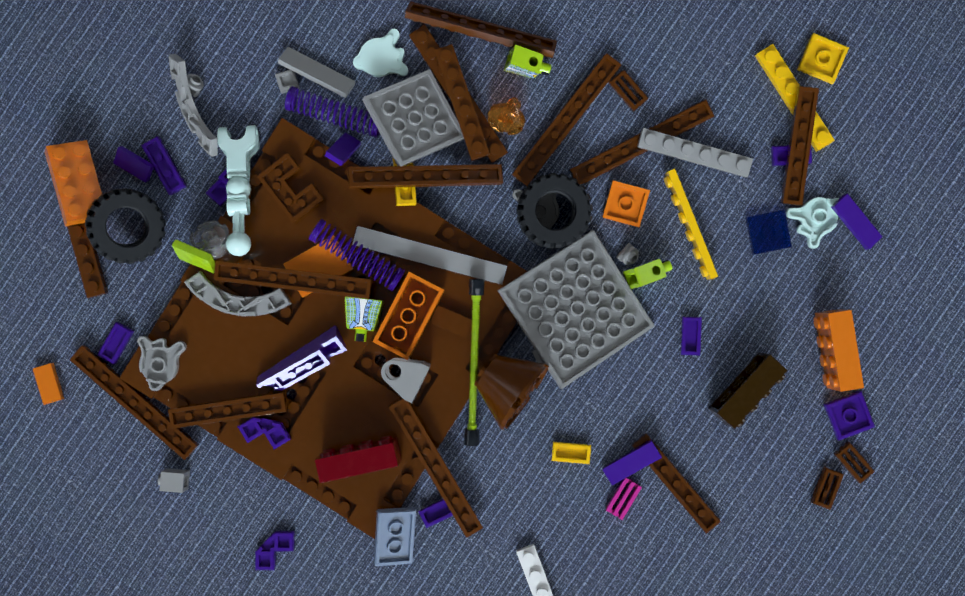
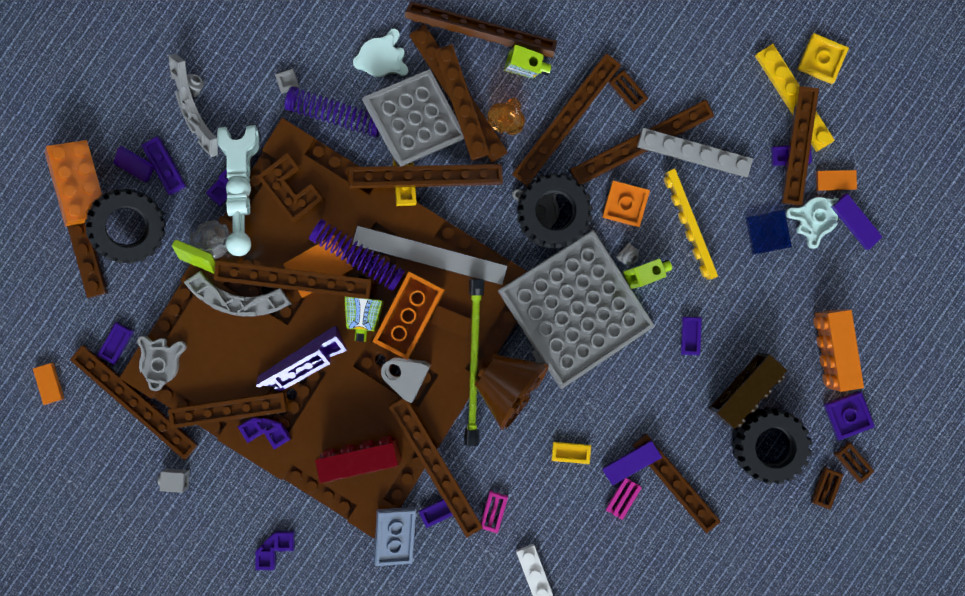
(316, 72): light grey tile -> none
(343, 149): dark purple tile -> none
(498, 496): none -> dark pink tile
(793, 457): none -> black tyre
(836, 180): none -> orange tile

